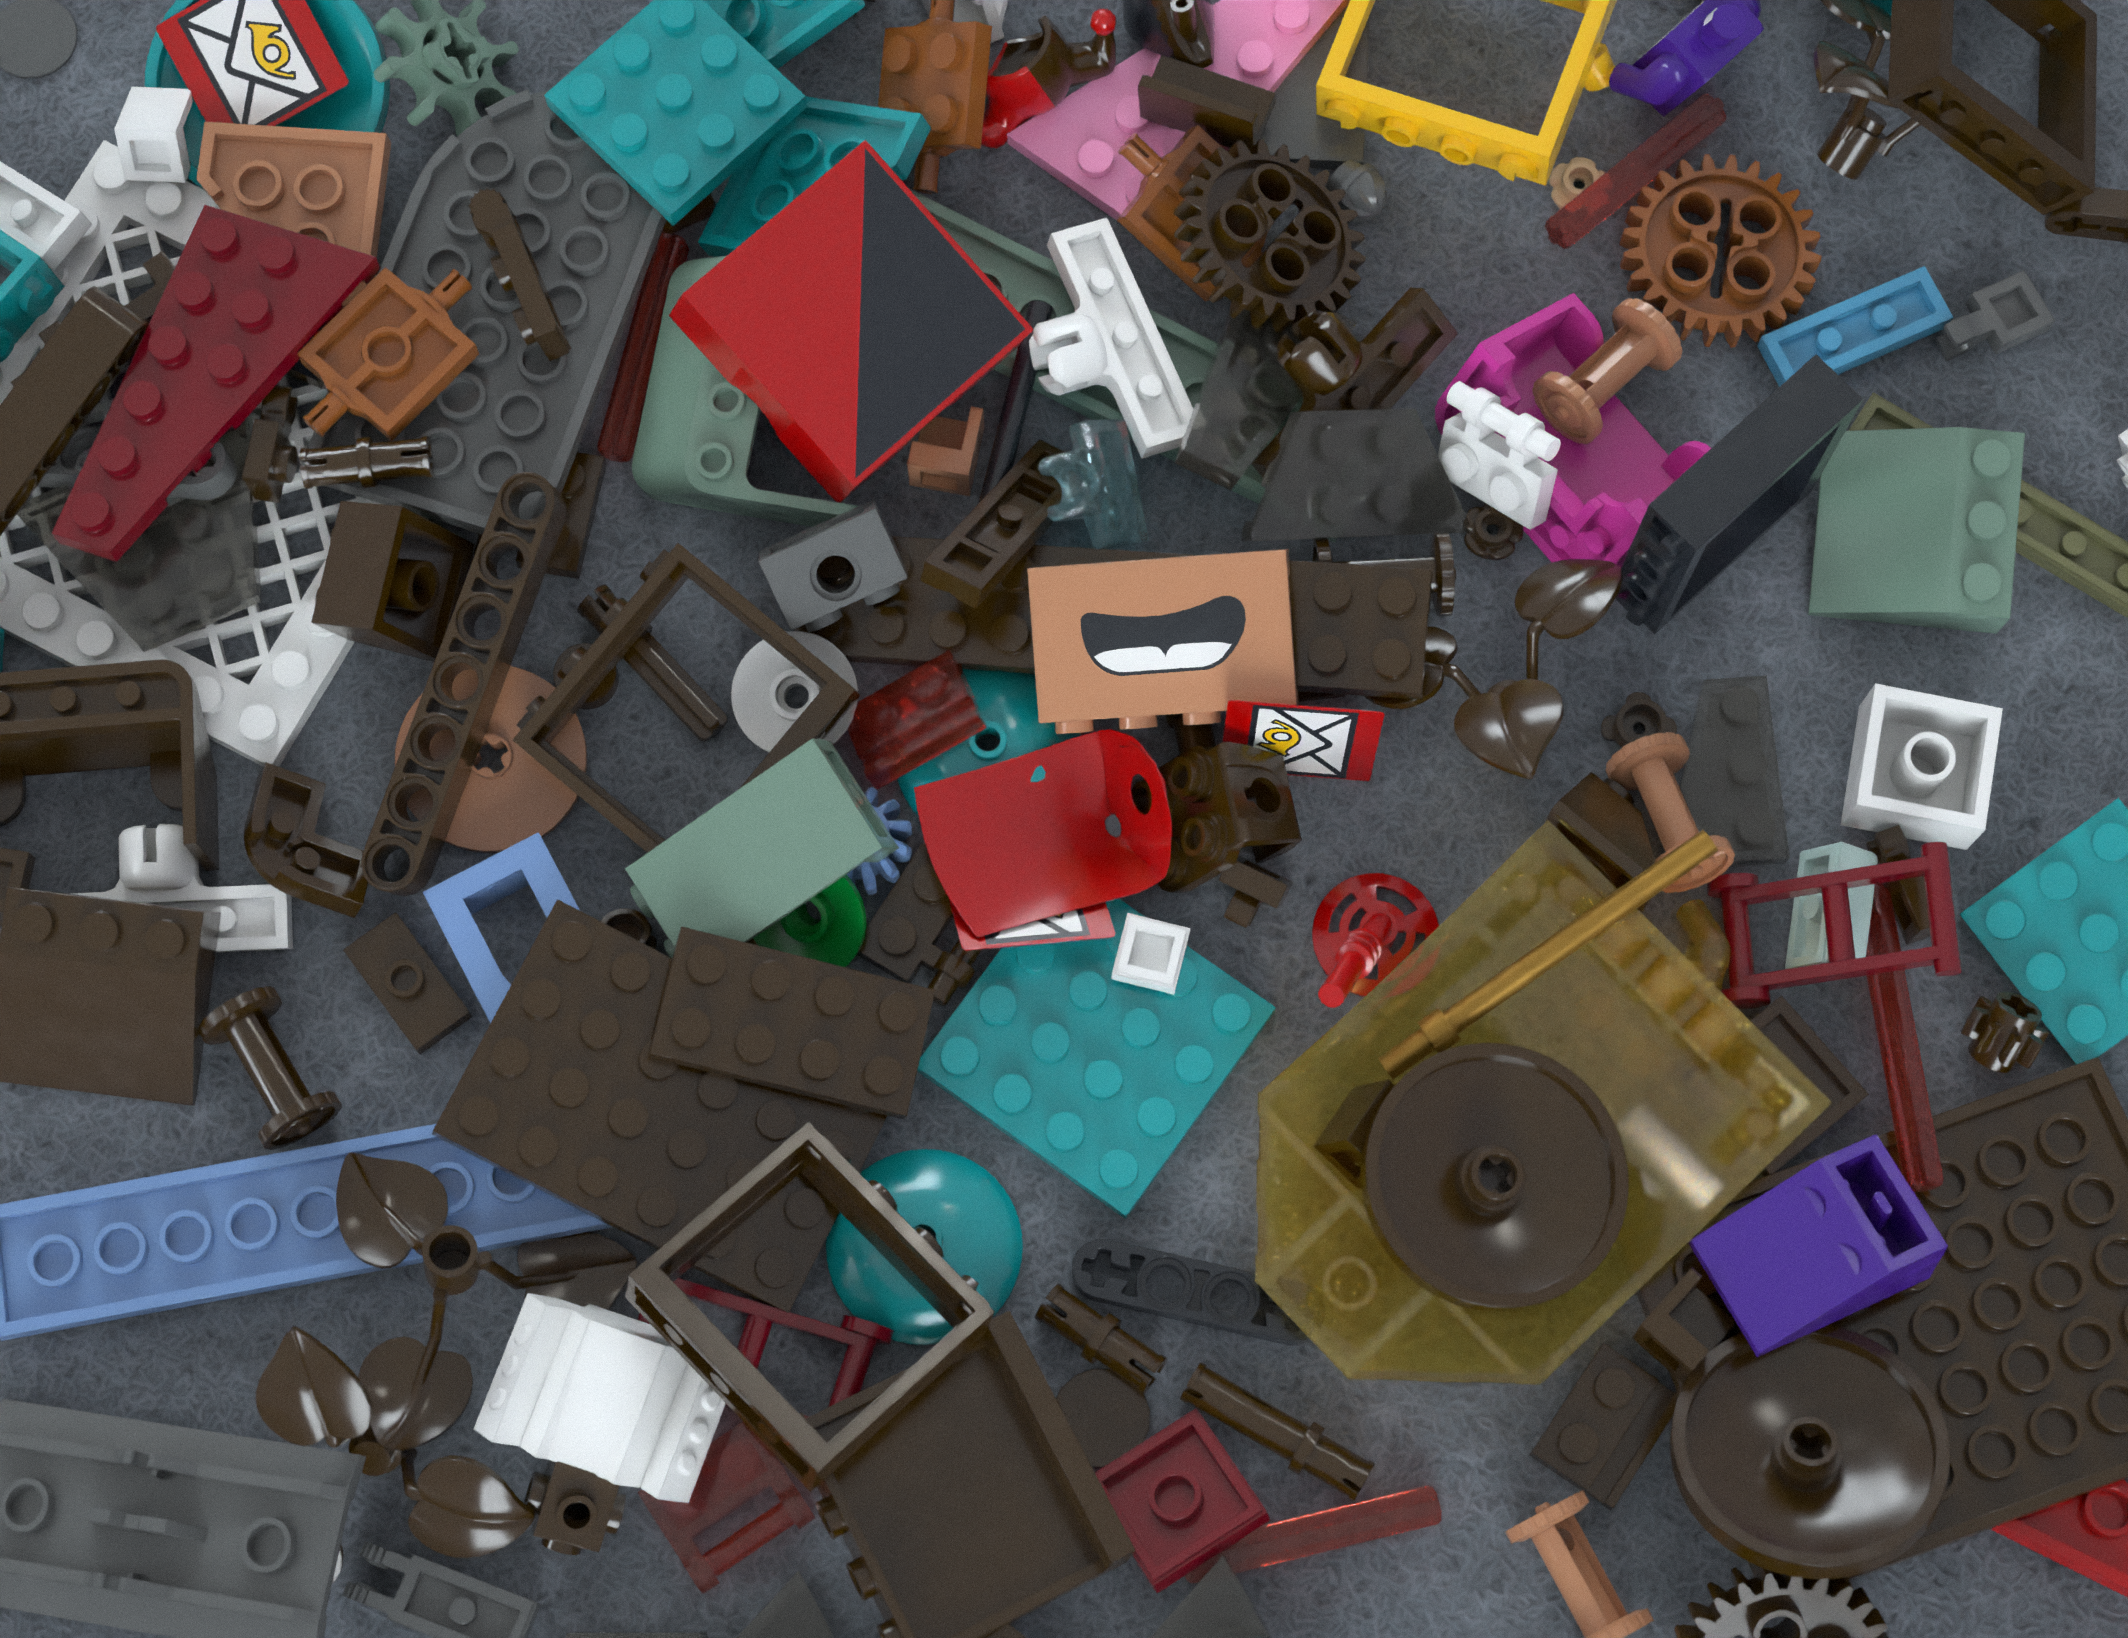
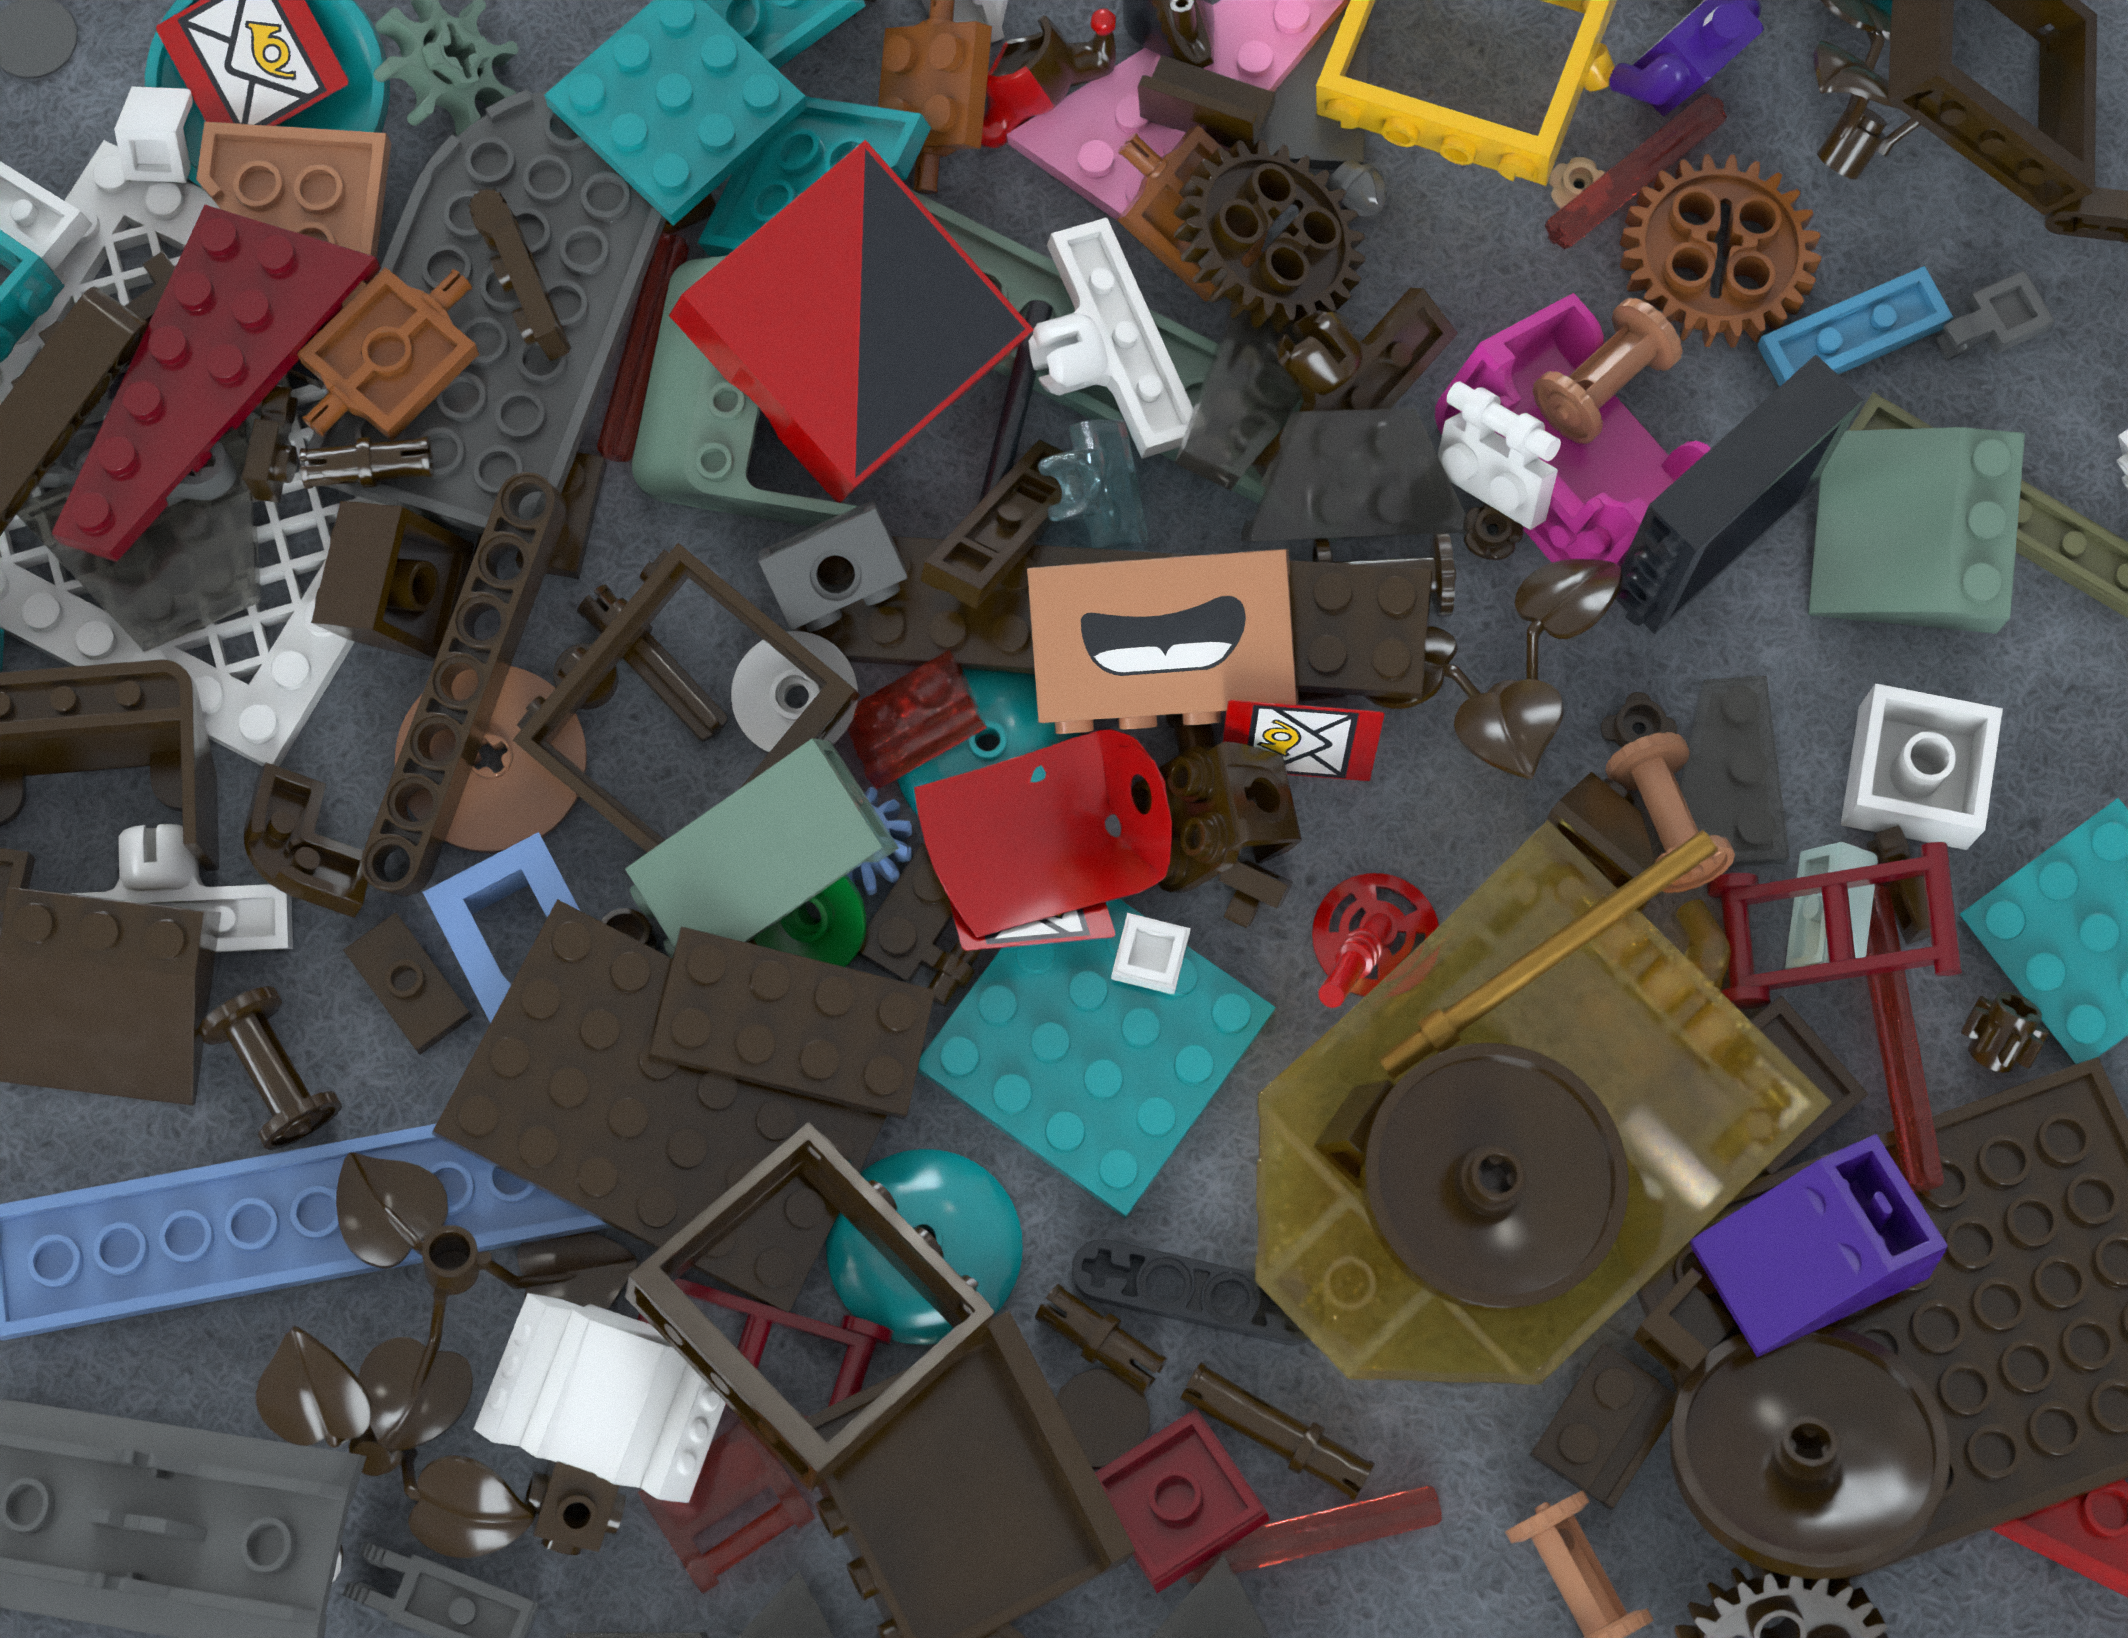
(947, 454): nougat panel -> none

